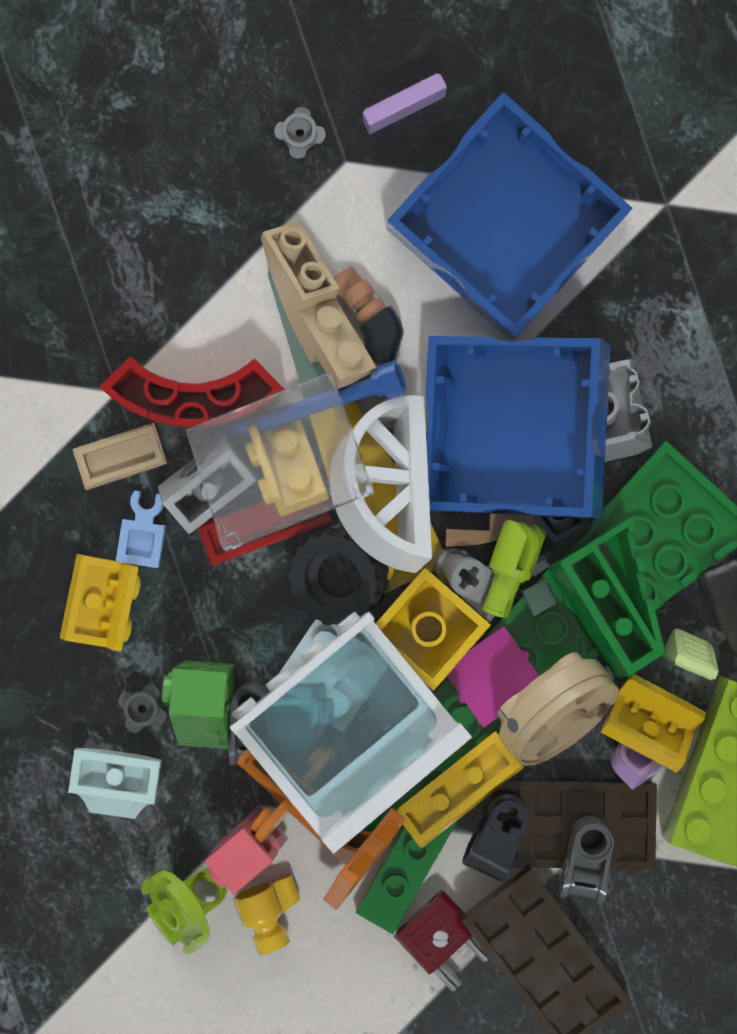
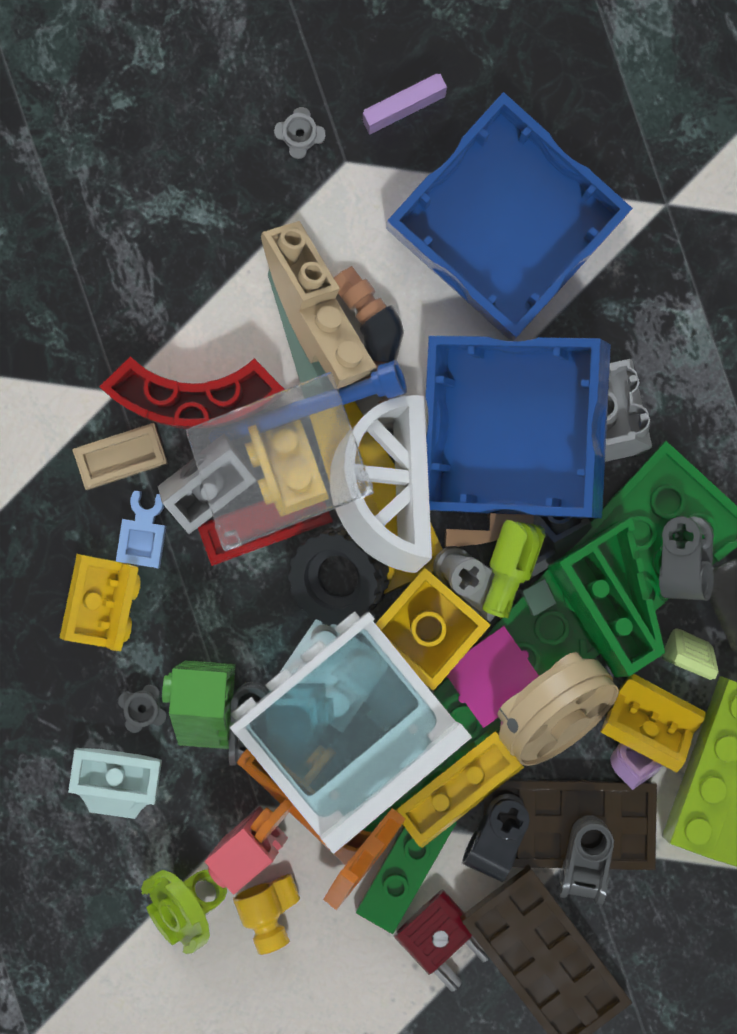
(687, 564): none -> dark grey piece

